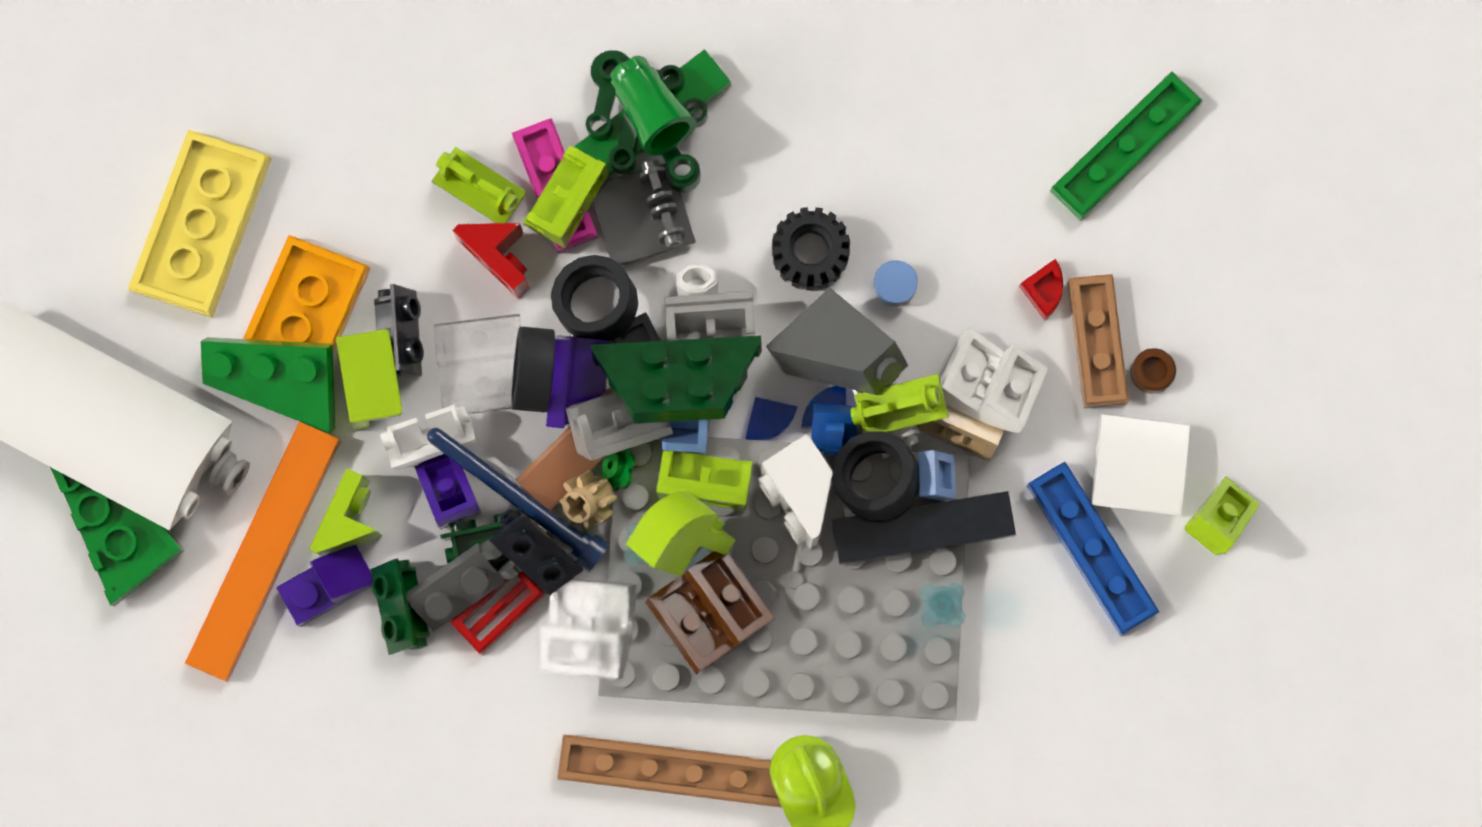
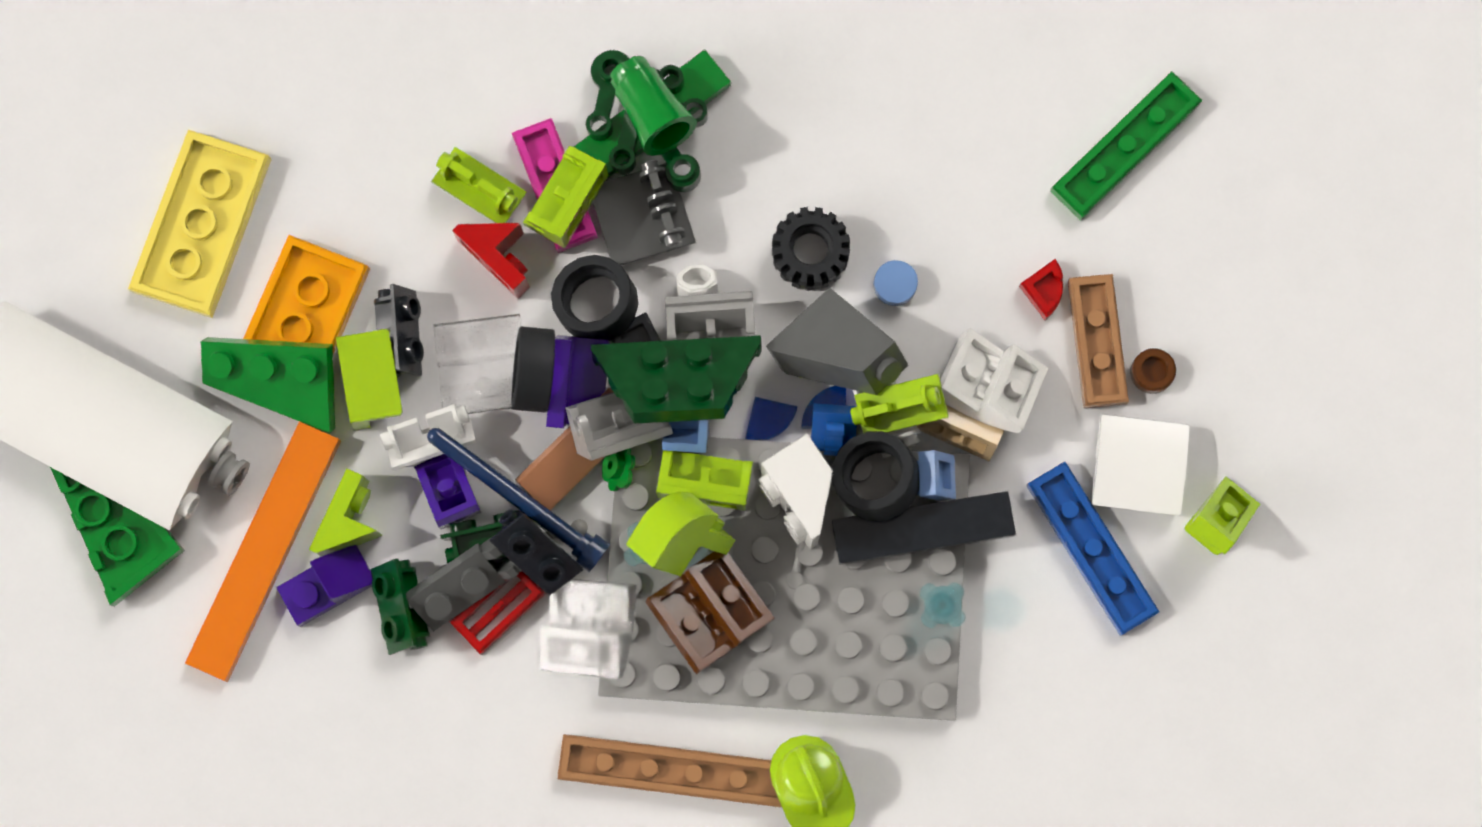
(588, 499): tan gear -> none

